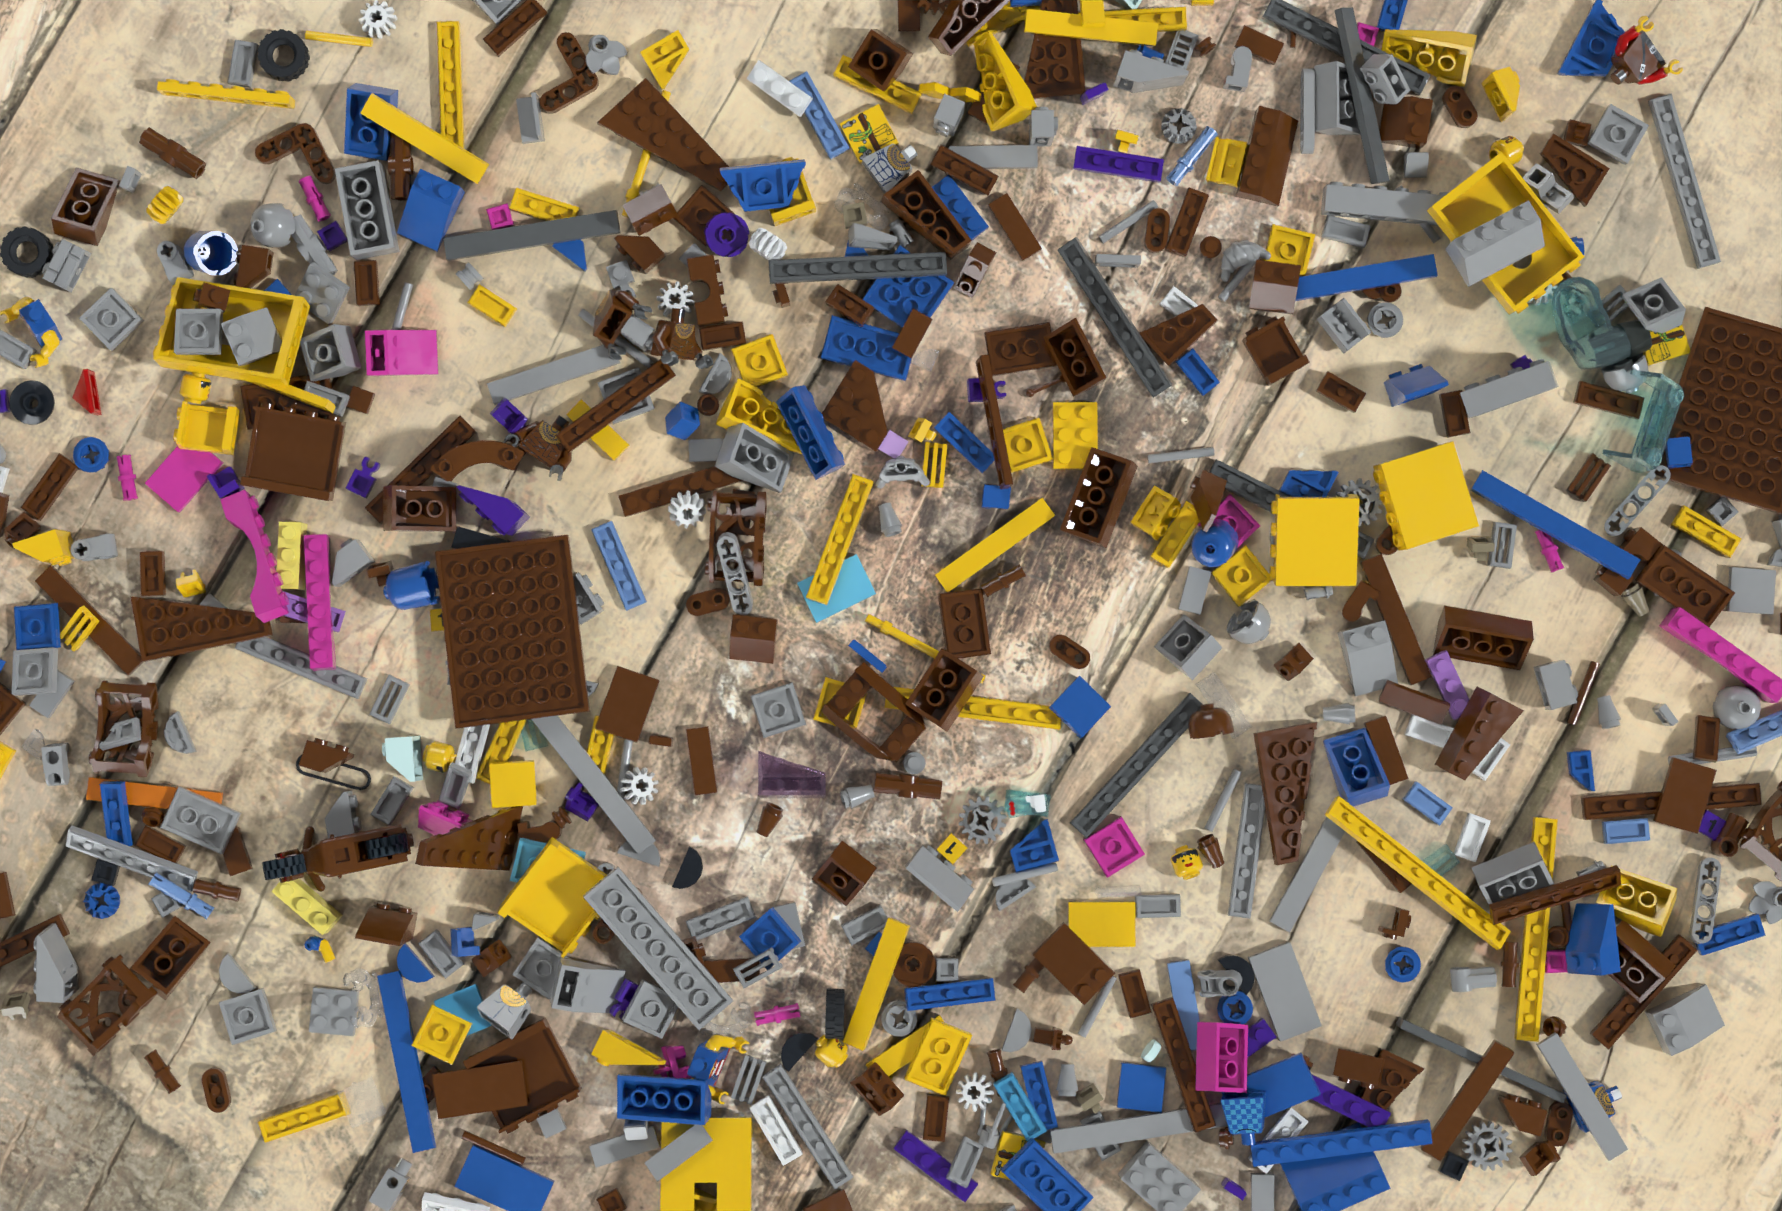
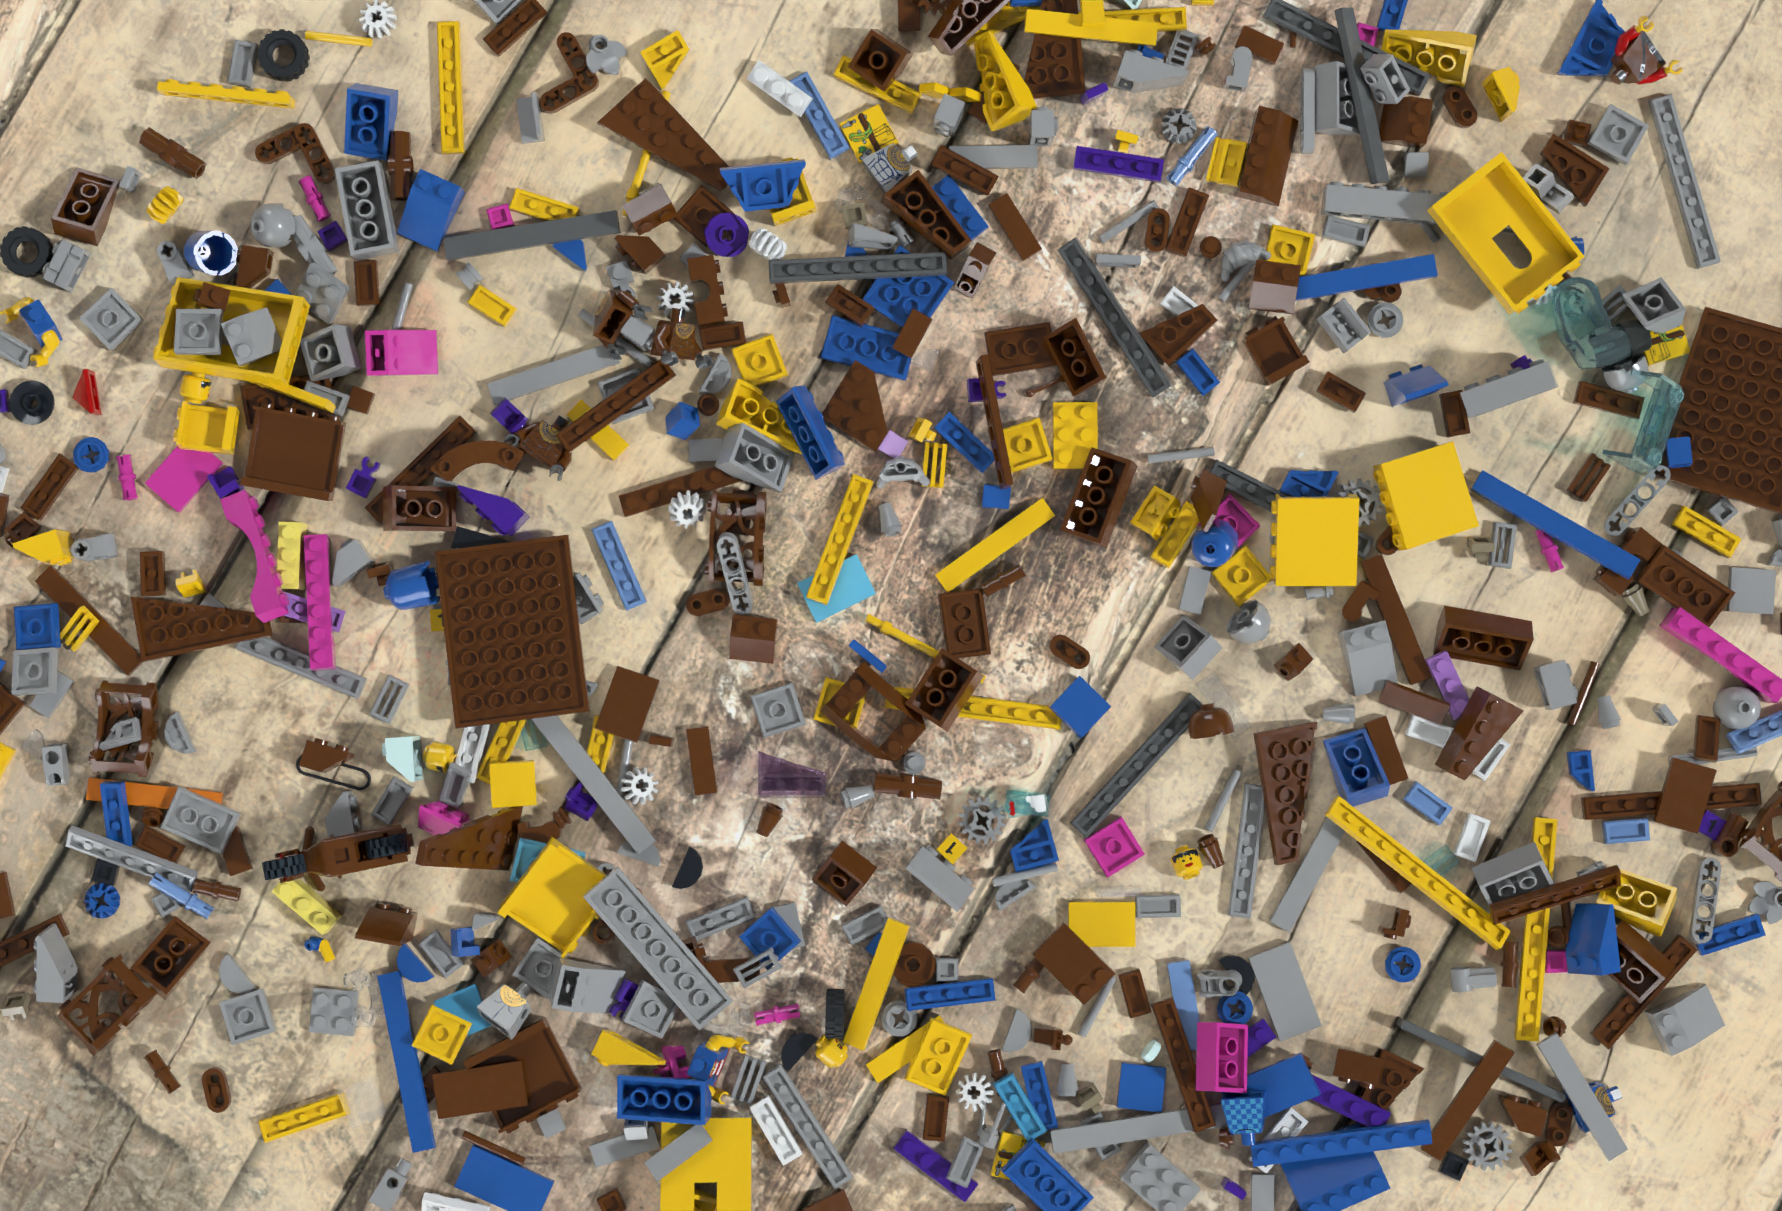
(424, 138): yellow tile -> none
(877, 1089): reddish brown bracket -> none
(1497, 243): light grey slope -> none
(1510, 147): yellow head -> none

